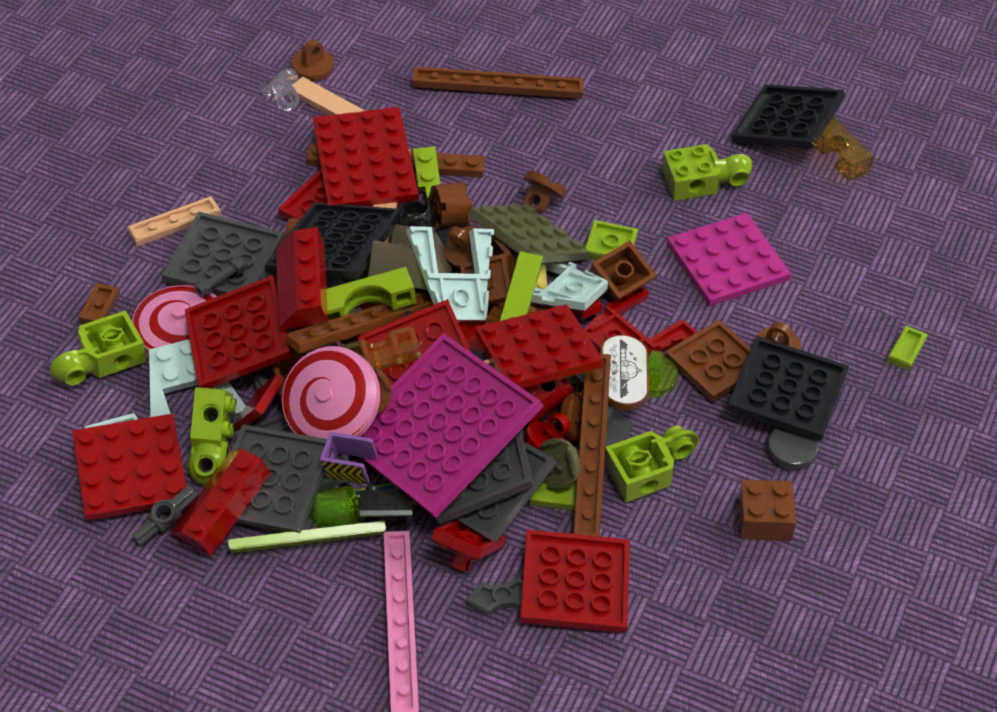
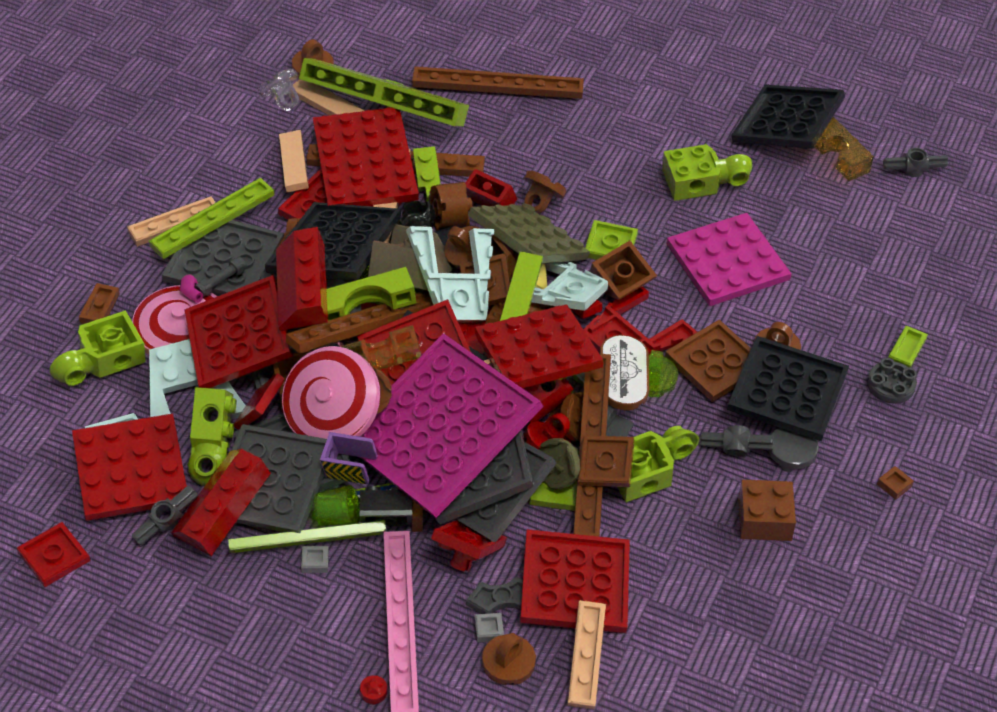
(53, 554): none -> red tile
(187, 288): none -> dark pink arm
(211, 218): none -> lime tile
(293, 161): none -> light nougat tile
(315, 559): none -> light grey tile
(373, 689): none -> red tile
(384, 92): none -> lime hinge
(417, 517): none -> dark orange tile
(488, 190): none -> red brick
(488, 626): none -> light grey tile
(509, 659): none -> dark orange tile
(586, 655): none -> light nougat tile
(606, 461): none -> dark orange tile
(737, 441): none -> dark grey axle
(892, 381): none -> dark grey tile
(895, 482): none -> dark orange tile
(915, 162): none -> dark grey axle

